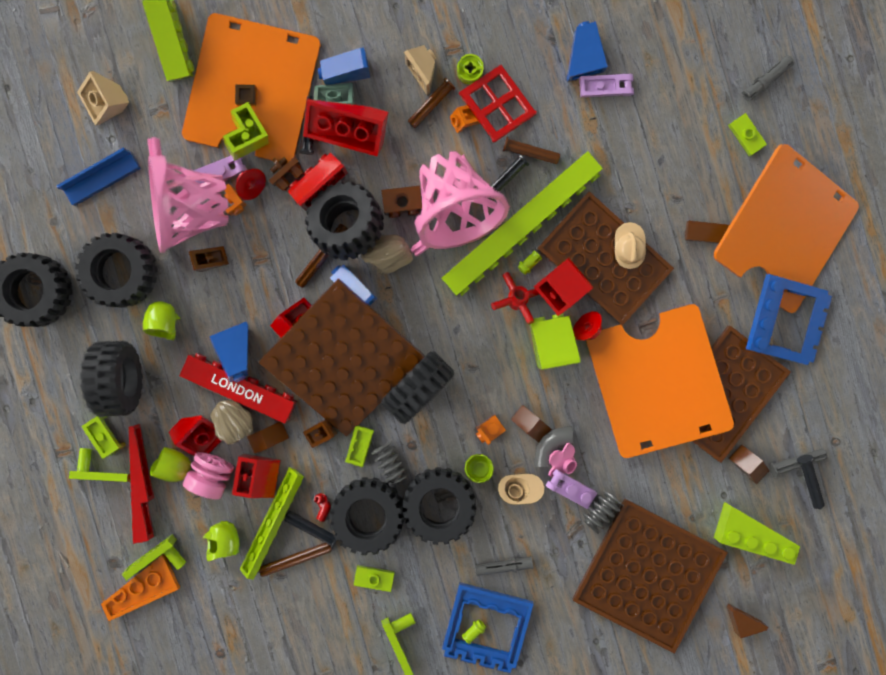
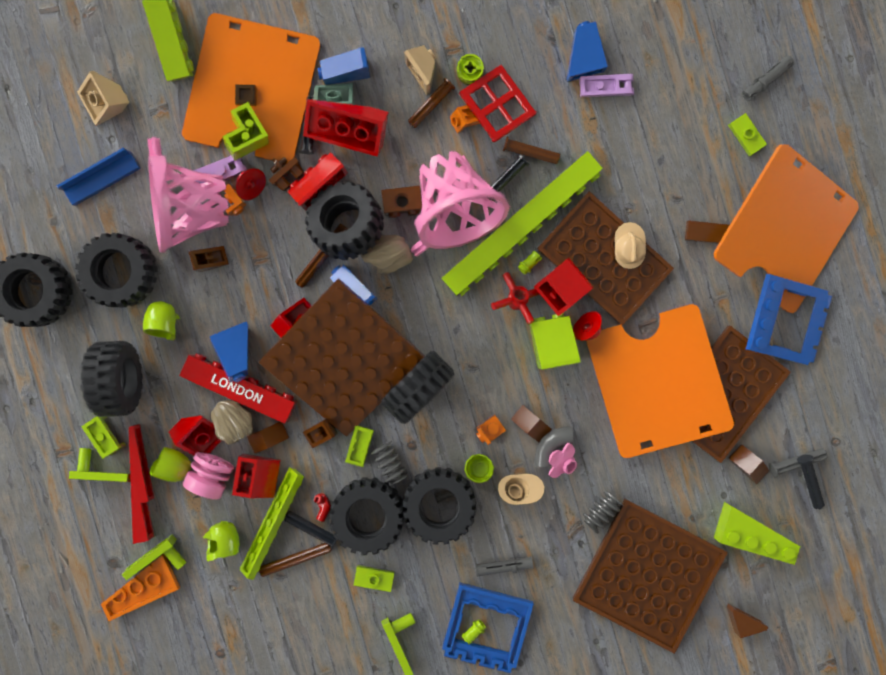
(571, 489): lavender plate -> none

